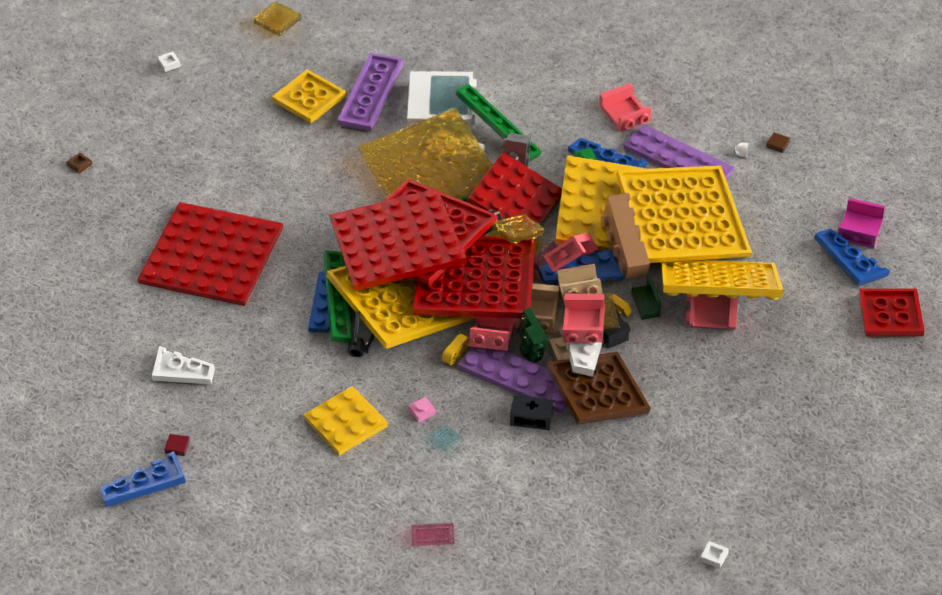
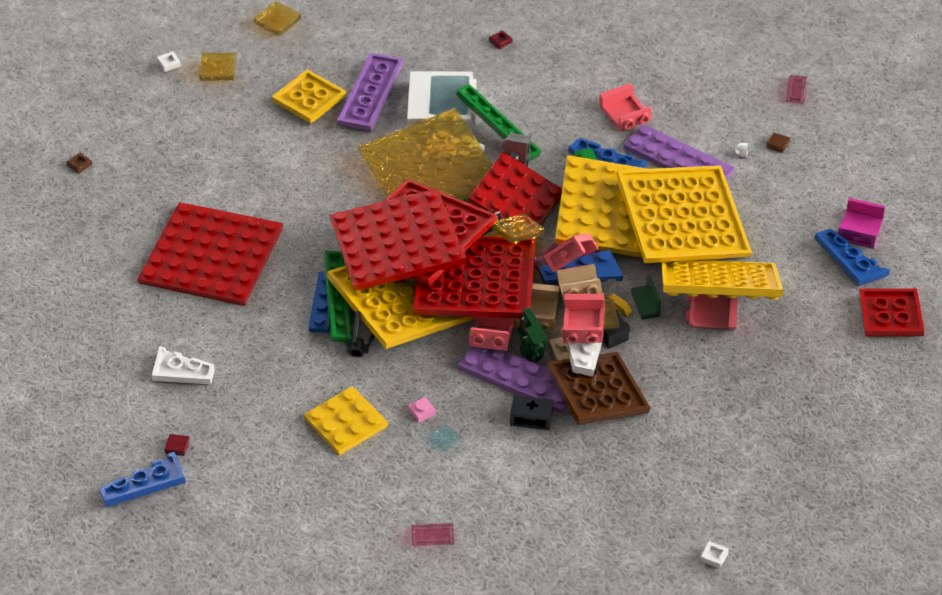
(217, 66): none -> clear yellow plate
(455, 349): yellow beam -> none
(500, 39): none -> dark red tile
(625, 236): medium nougat wedge -> none
(796, 89): none -> clear pink tile

